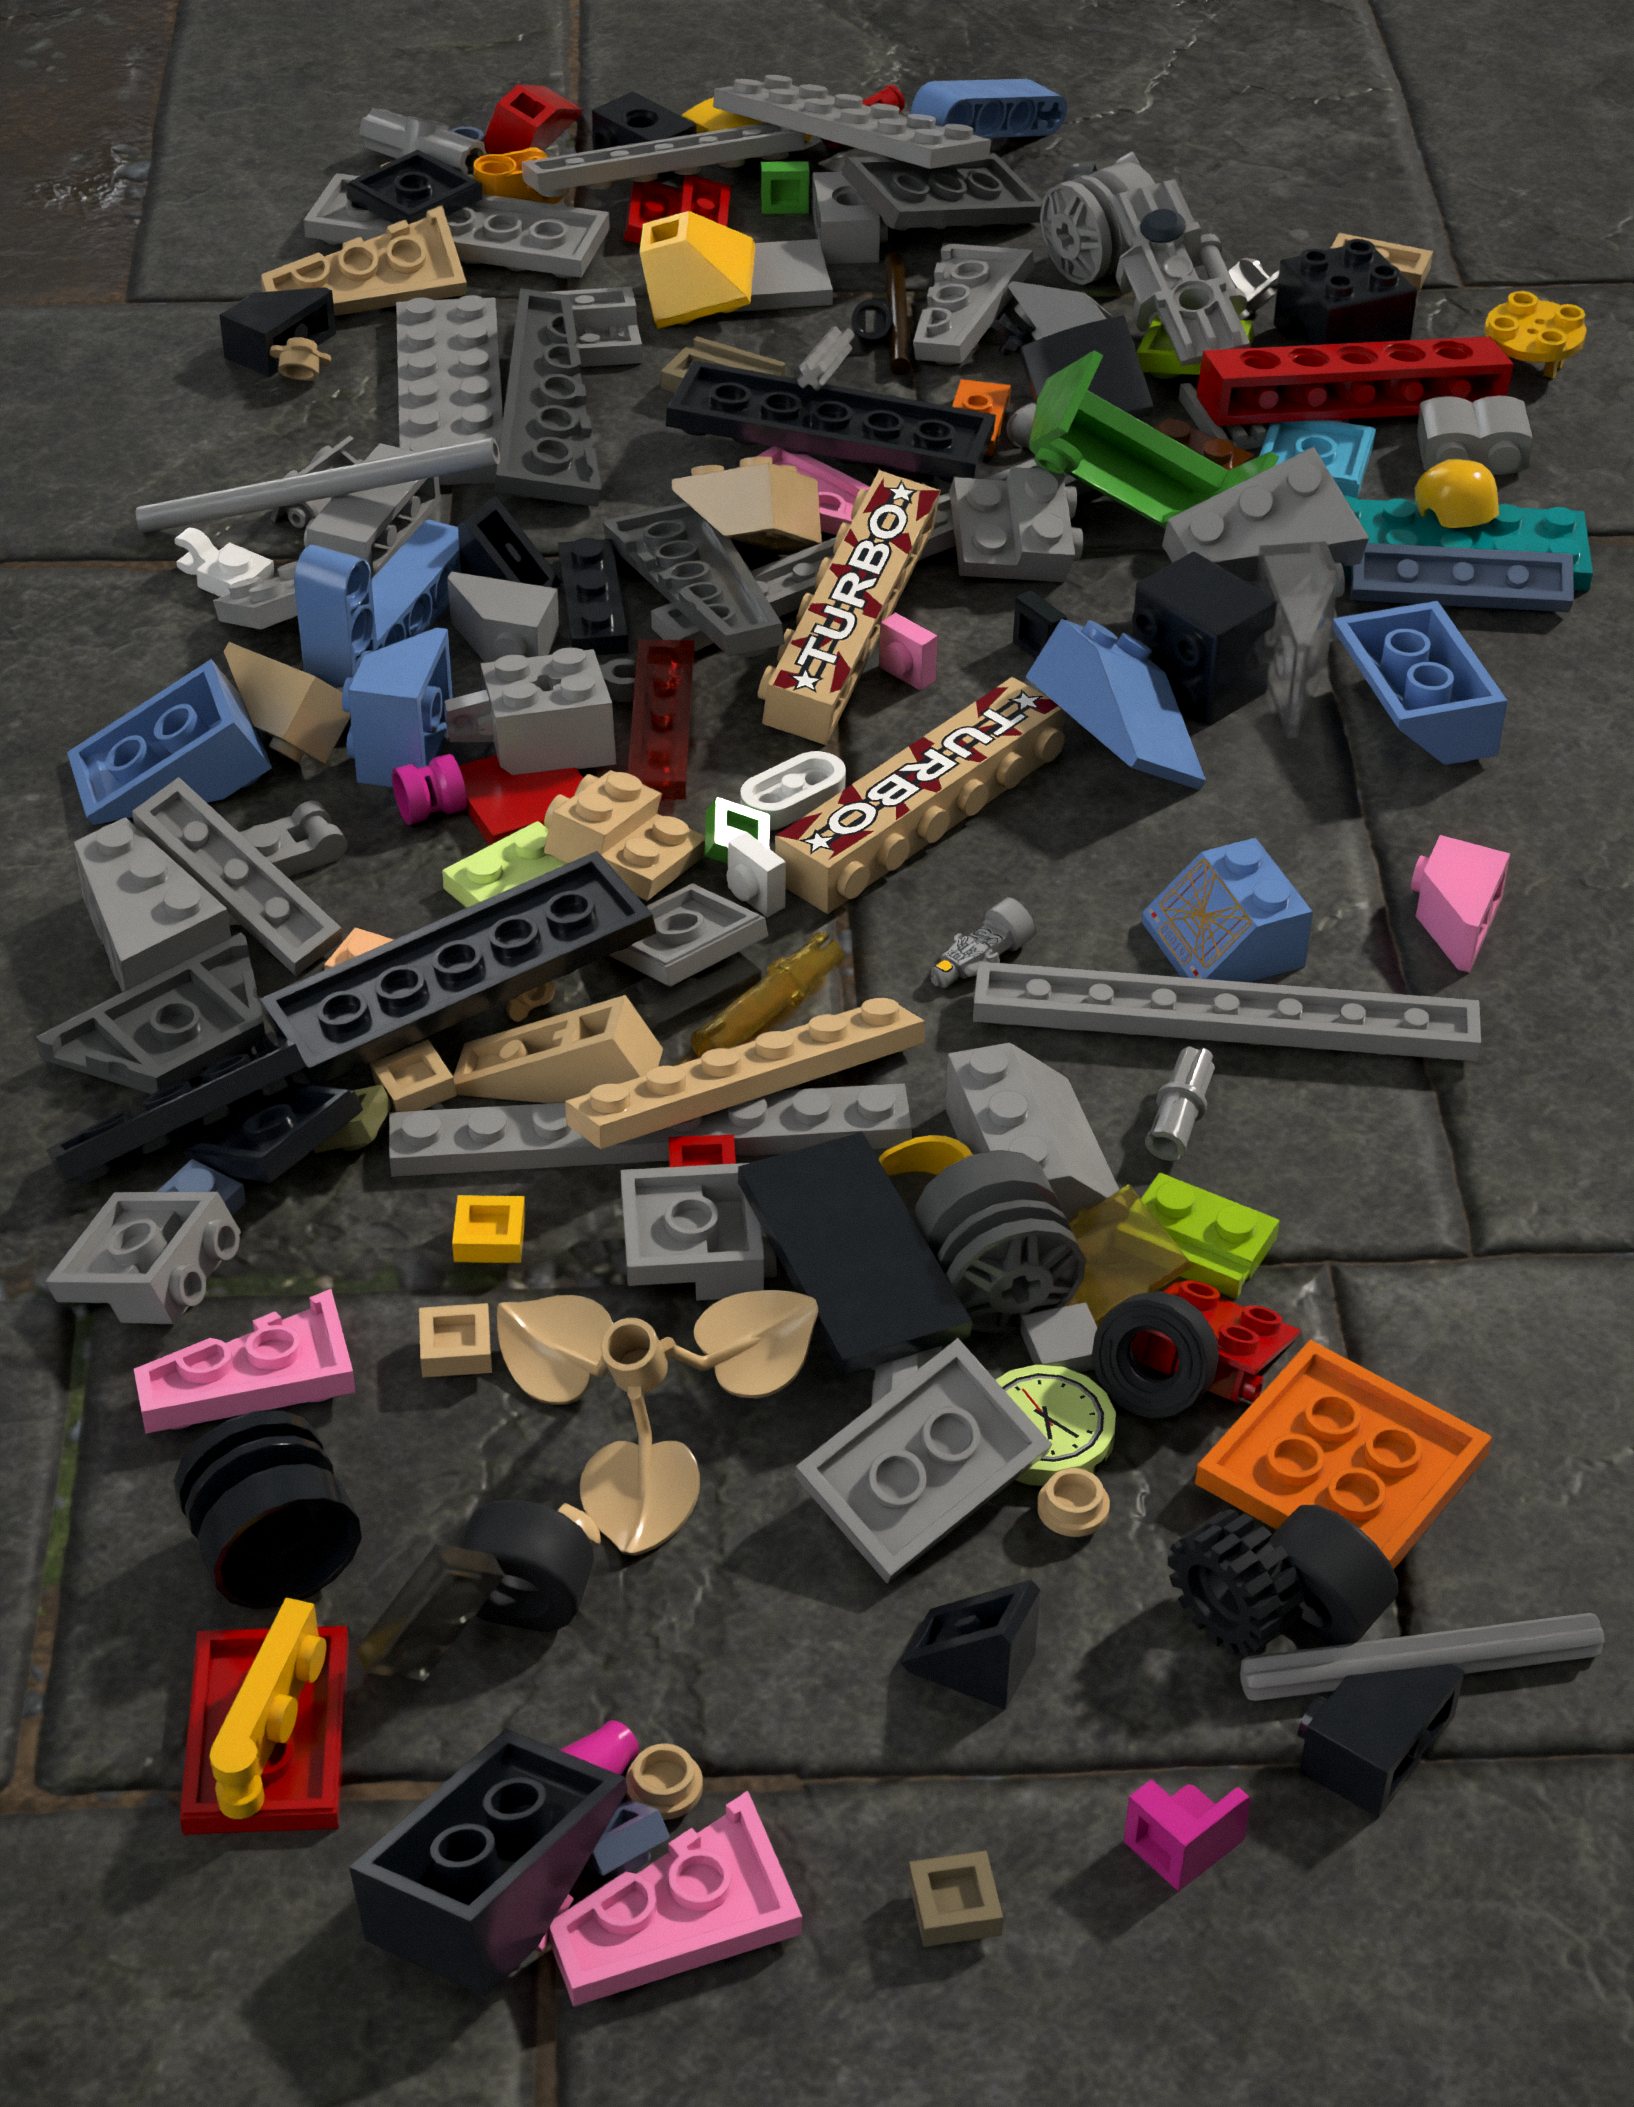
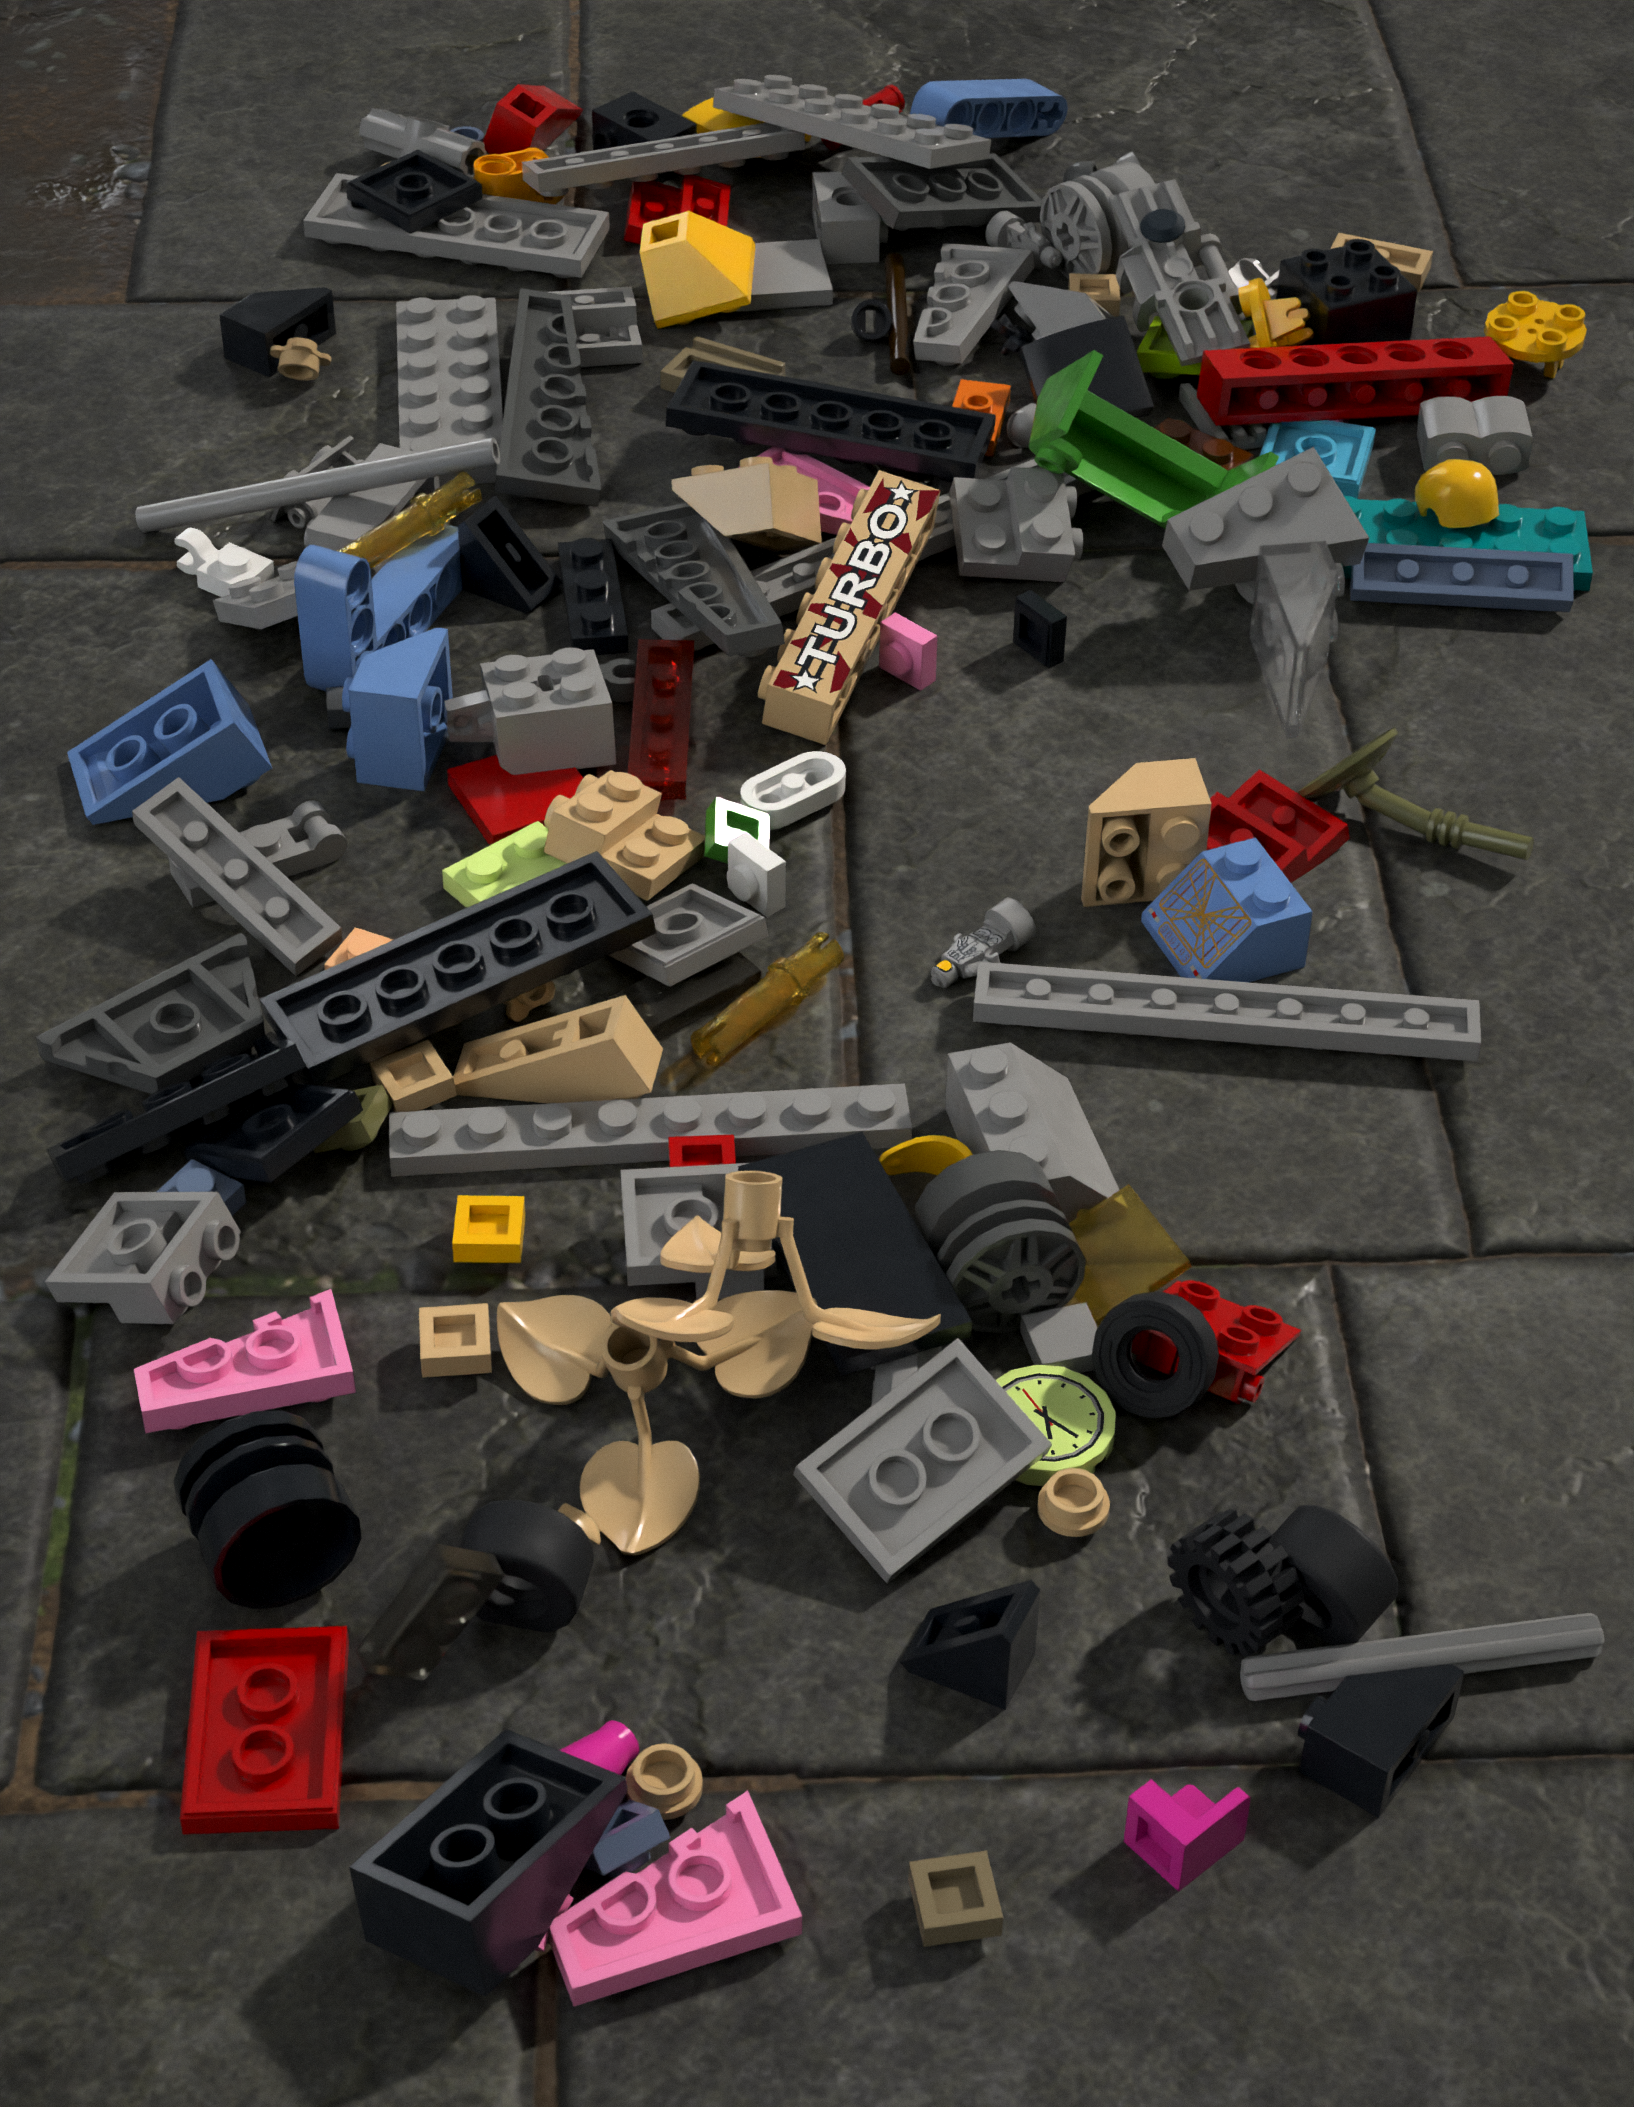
(144, 904): light grey wedge -> none
(266, 1708): yellow plate -> none
(288, 705): tan slope -> none
(384, 270): tan wing -> none
(423, 516): none -> clear yellow pin
(429, 789): dark pink wheel -> none
(503, 616): light grey slope -> none
(743, 1073): tan plate -> none
(745, 1244): none -> tan plant
(785, 187): bright green plate -> none
(825, 358): light grey axle -> none
(919, 794): tan brick -> none
(1011, 231): none -> light grey piece
(1100, 287): none -> tan plate
(1118, 699): medium blue slope -> none
(1144, 832): none -> tan slope
(1180, 1104): light grey axle -> none
(1200, 634): black piece -> none
(1214, 1233): lime plate -> none
(1275, 321): none -> yellow plate
(1285, 823): none -> red slope
(1345, 1444): orange plate -> none
(1358, 779): none -> olive dish
(1427, 679): medium blue slope -> none
(1459, 896): bright pink slope -> none

